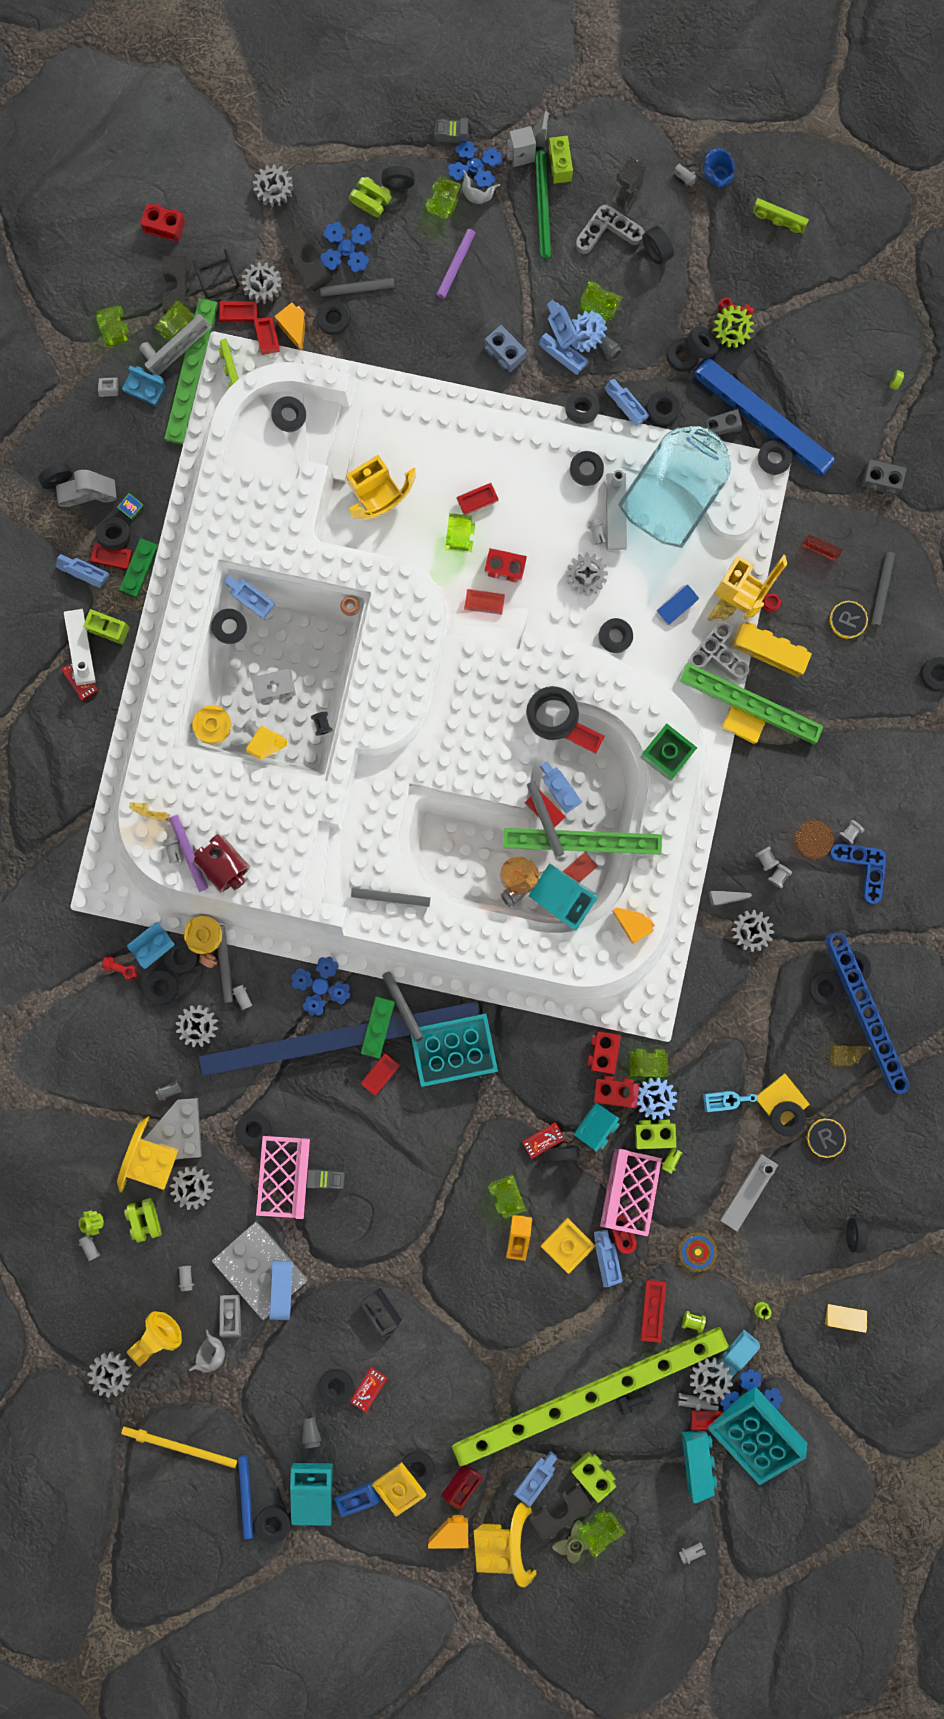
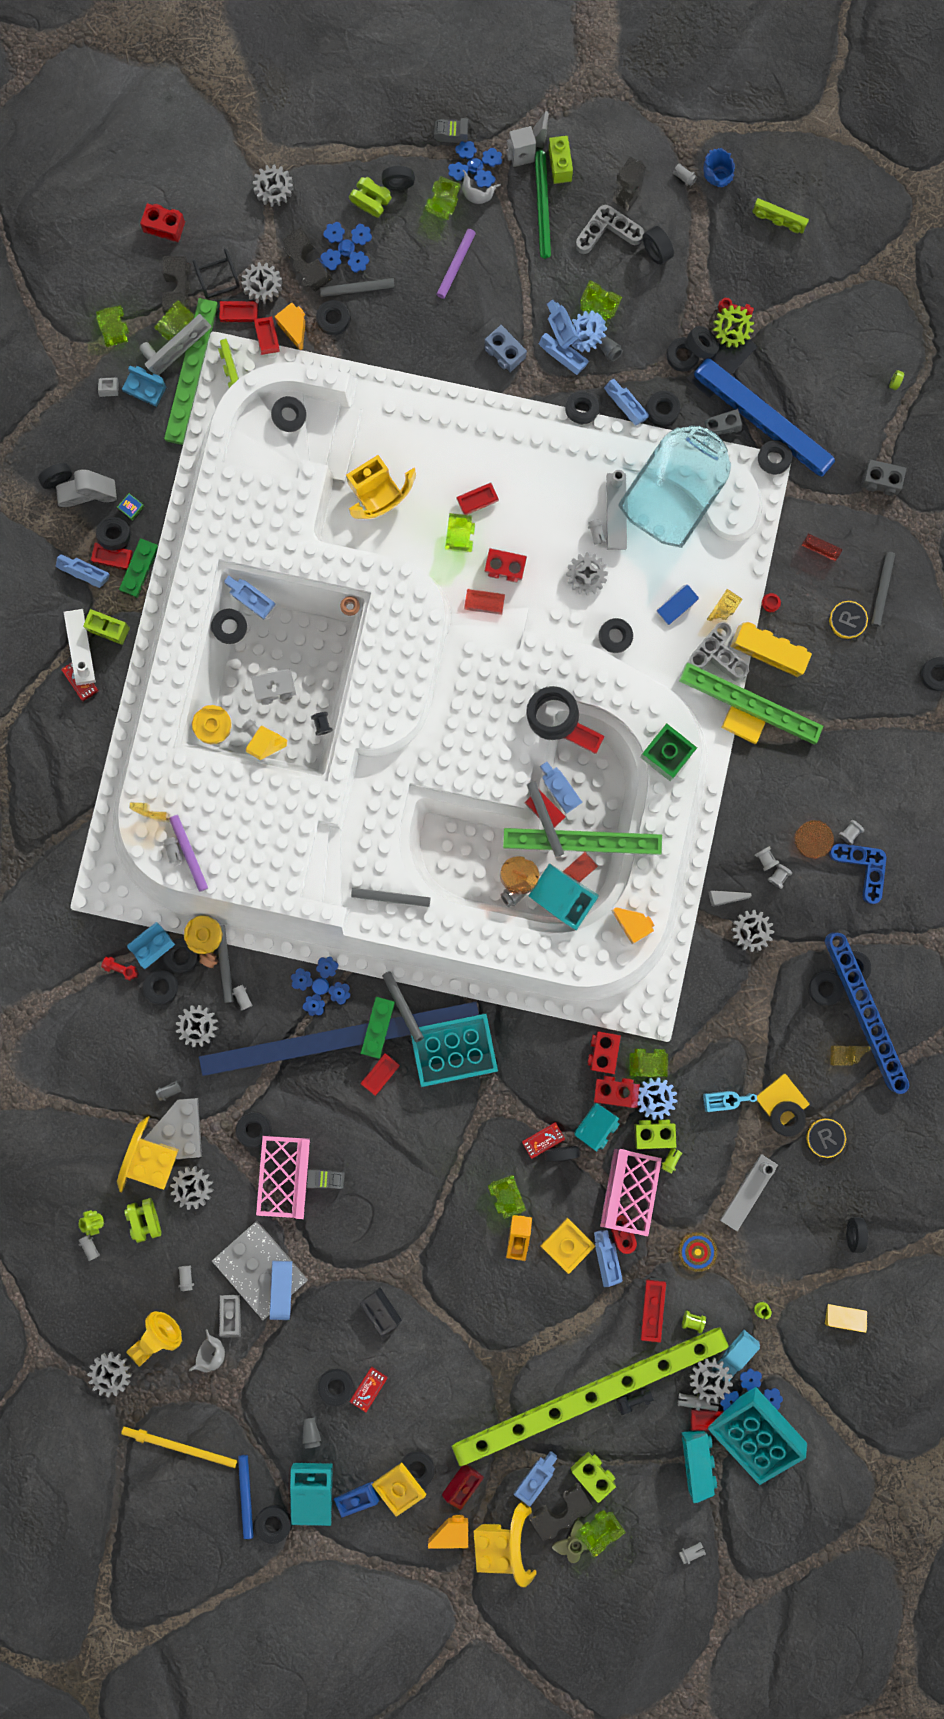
(224, 871): dark red cylinder -> none
(586, 456): black tyre -> none
(743, 589): yellow piece -> none

